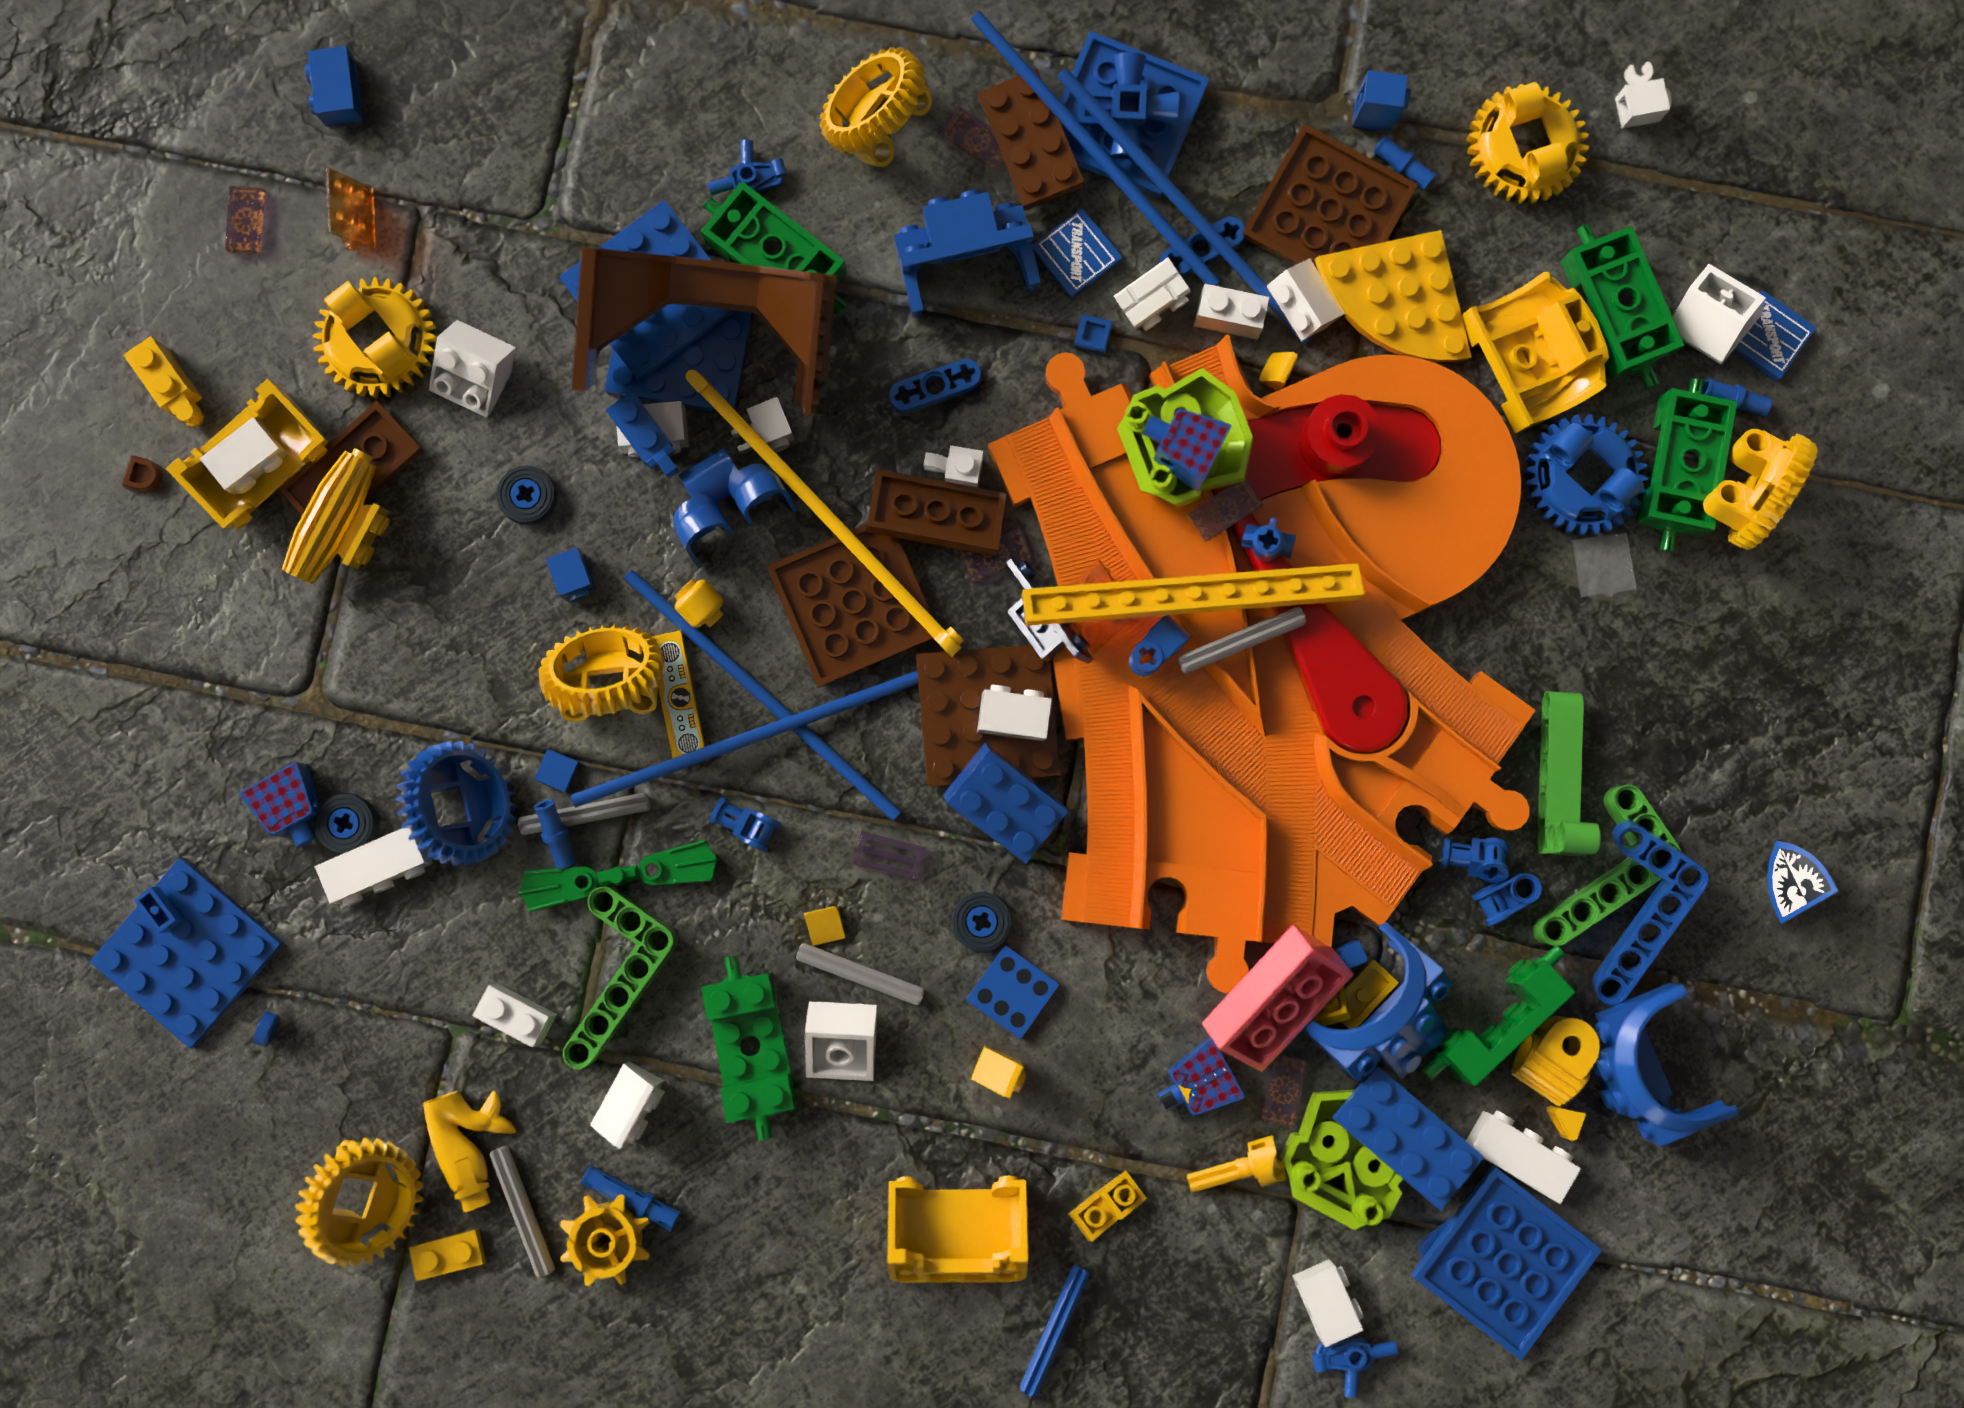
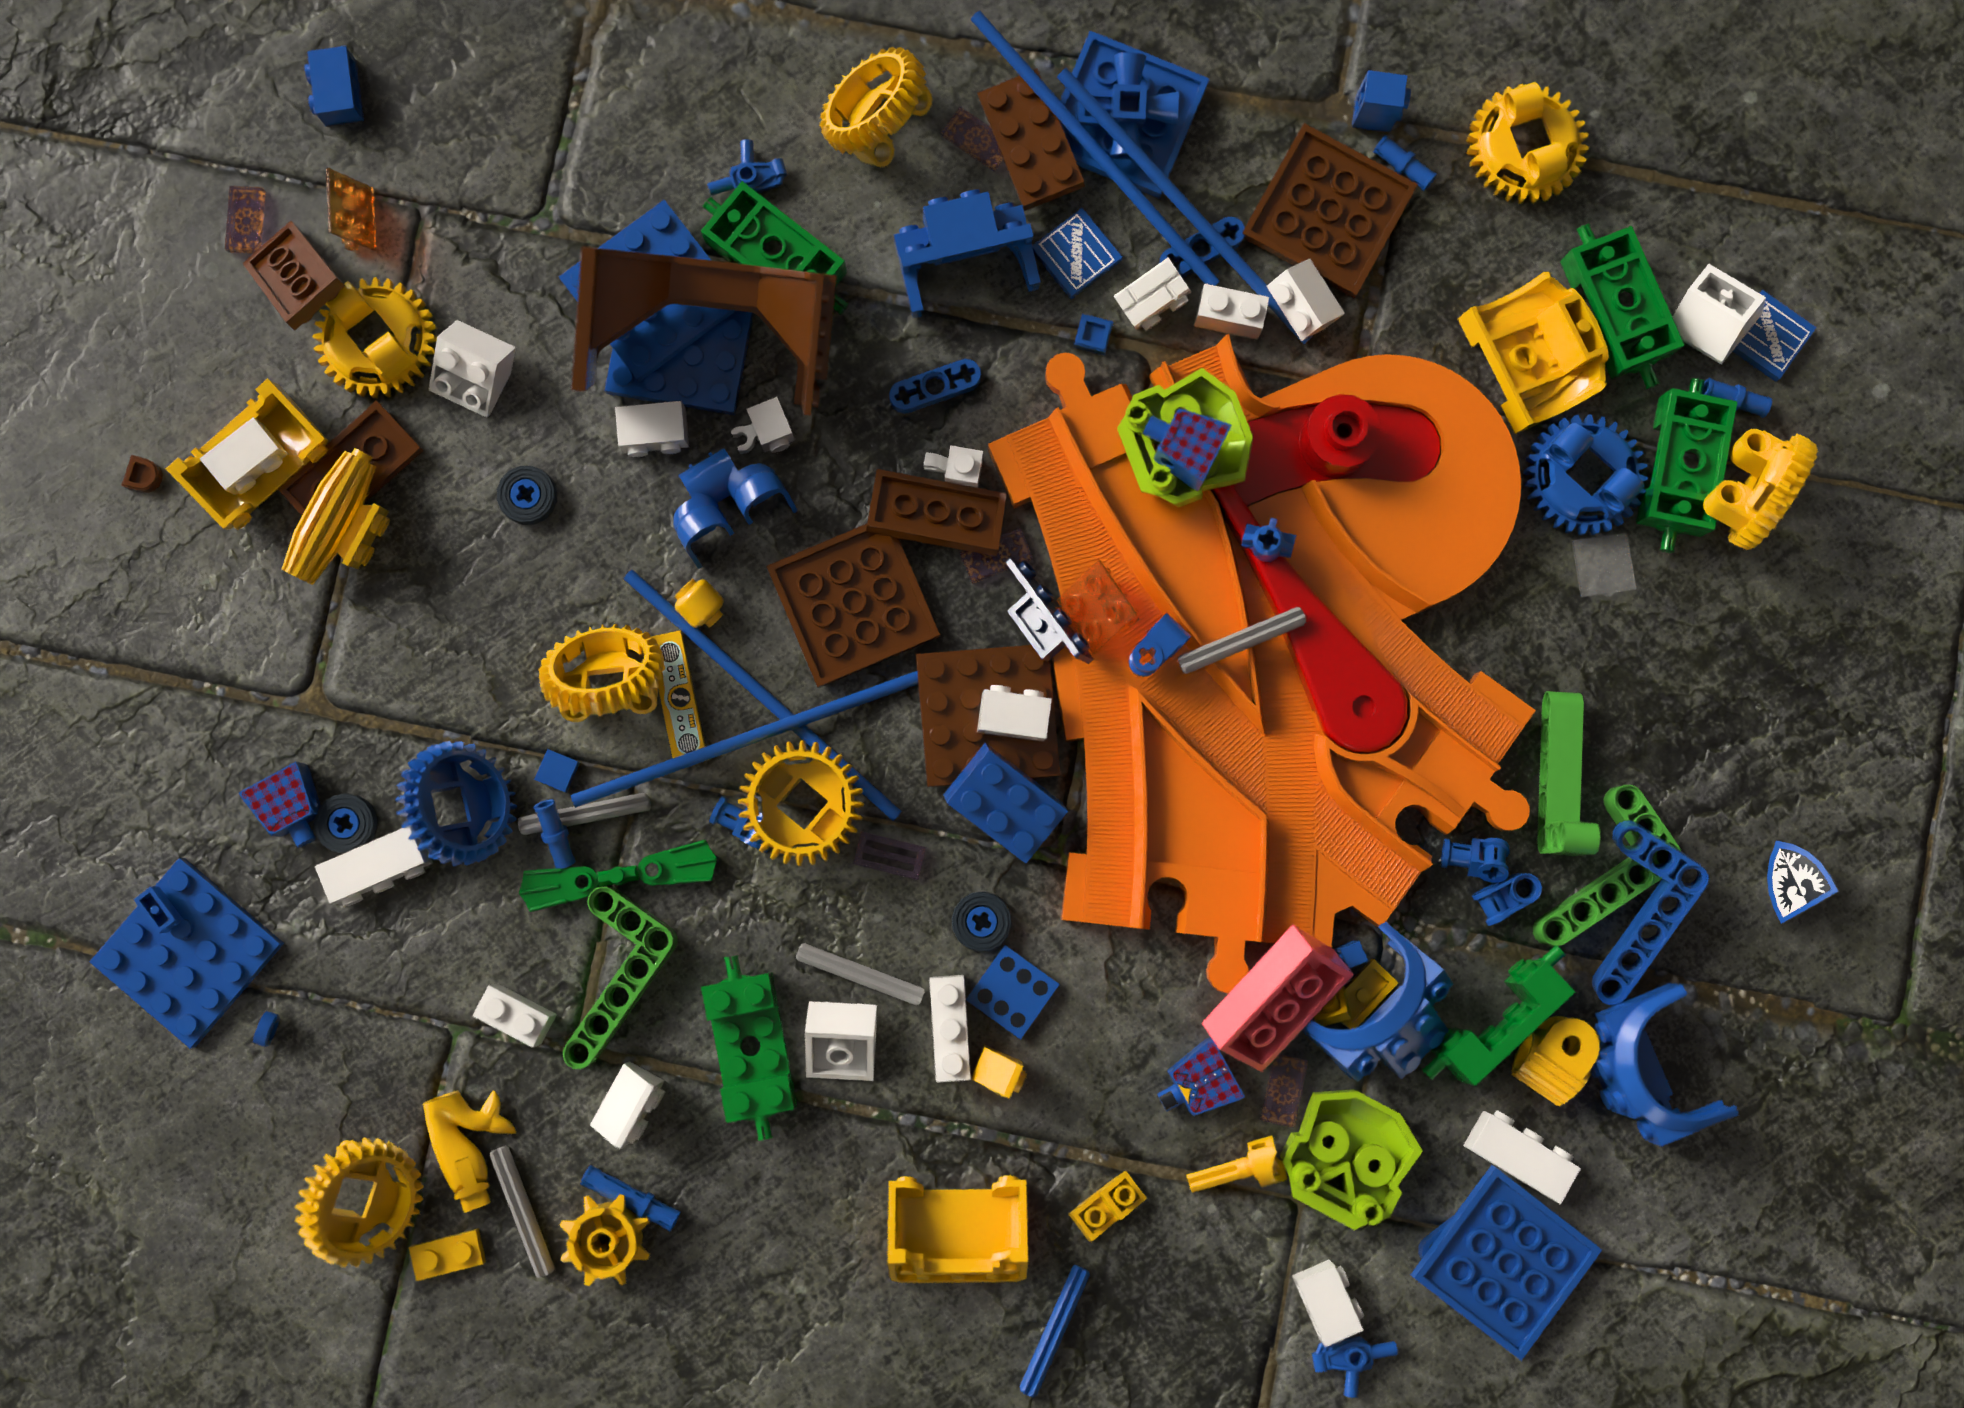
(166, 381): yellow hinge -> none
(293, 275): none -> reddish brown plate
(571, 575): blue brick -> none
(643, 433): blue hinge -> none
(777, 780): none -> yellow piece
(825, 925): yellow slope -> none
(947, 639): yellow hinge -> none
(950, 1028): none -> white brick
(1191, 594): yellow plate -> none
(1224, 510): tile -> none
(1278, 369): yellow slope -> none
(1400, 296): yellow plate -> none
(1408, 1137): blue plate -> none
(1567, 1121): yellow slope -> none
(1642, 99): white brick -> none

